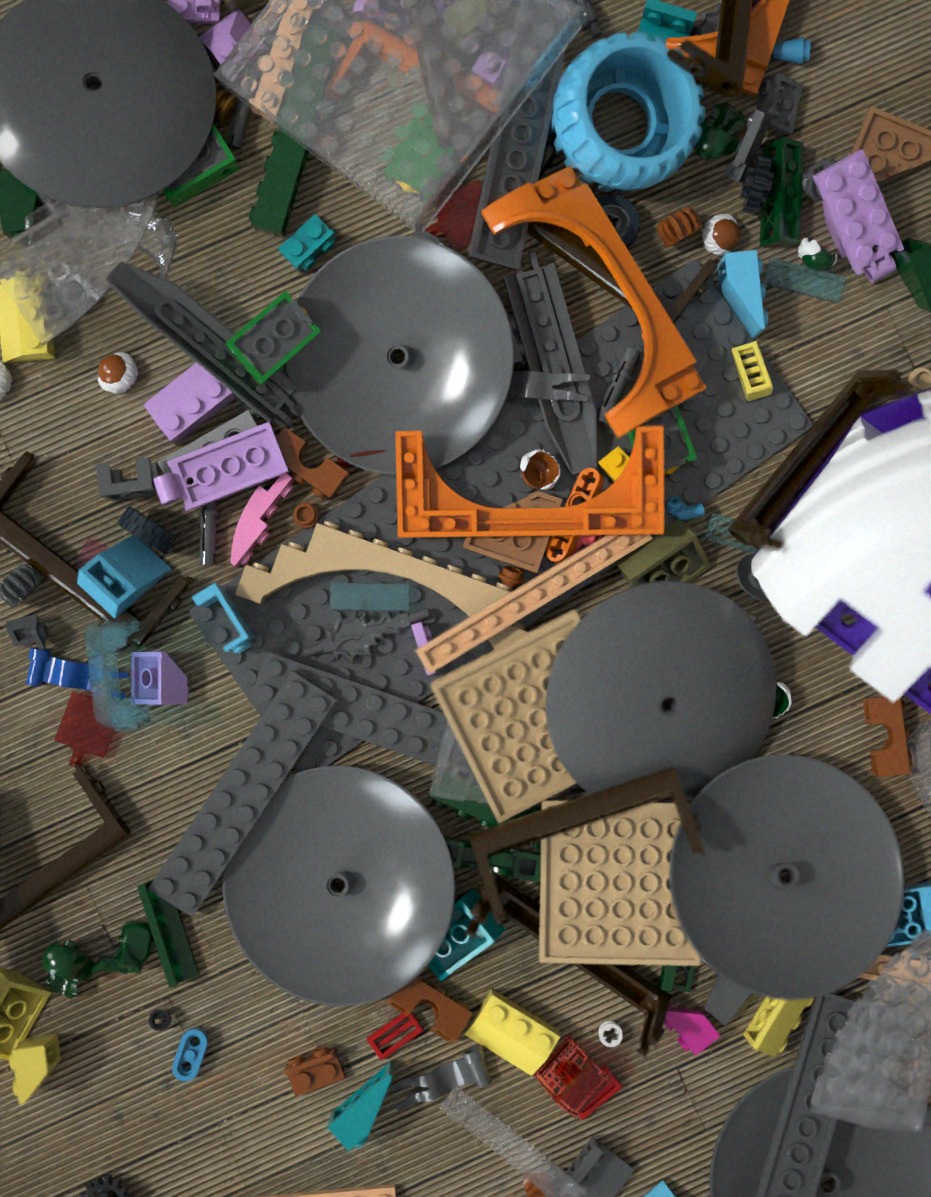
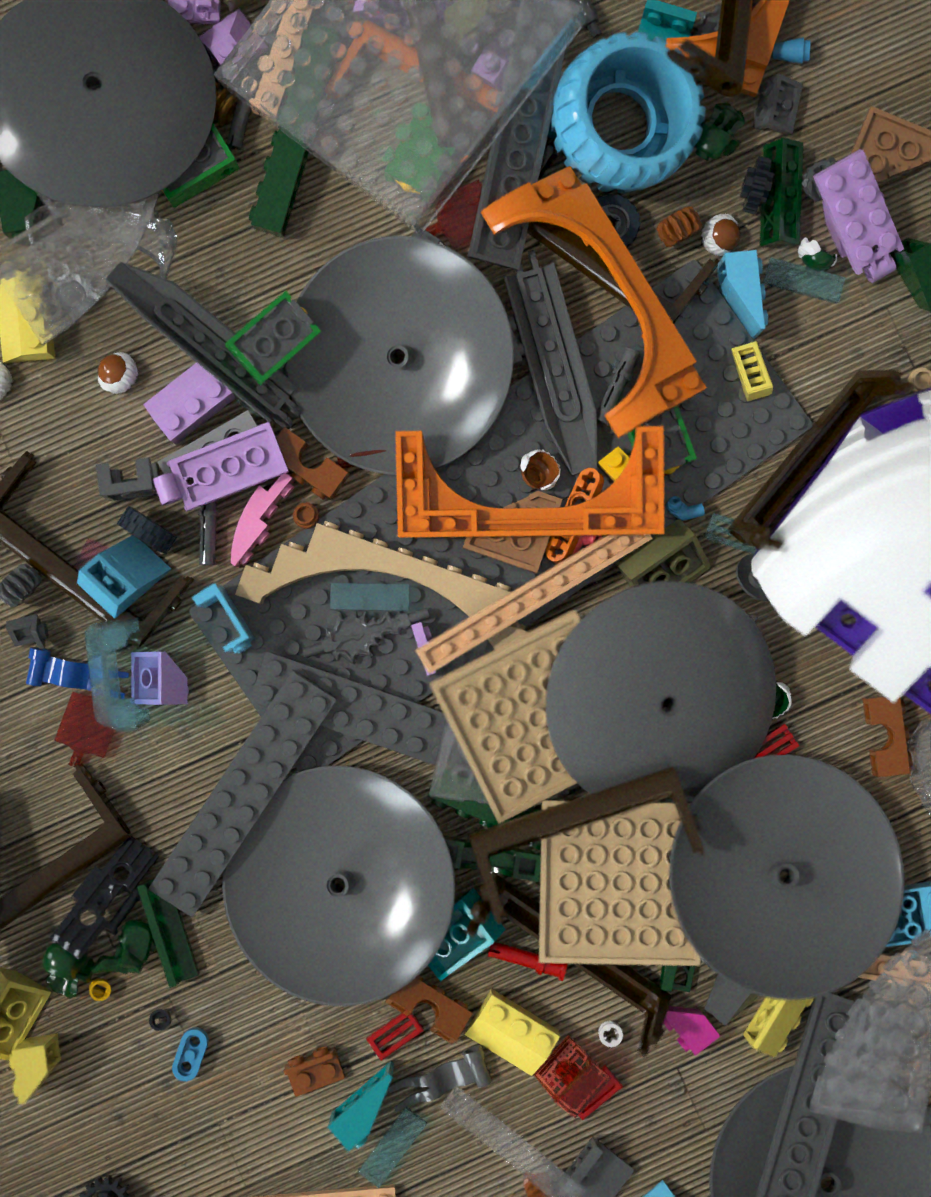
(97, 993): none -> yellow hinge
(98, 892): none -> black piece
(308, 243): teal bracket -> none
(392, 1147): none -> clear light blue tile
(511, 576): dark orange plate -> none
(527, 959): none -> red pin
(540, 385): dark grey flag -> none
(749, 145): dark grey hinge -> none
(788, 737): none -> red tile

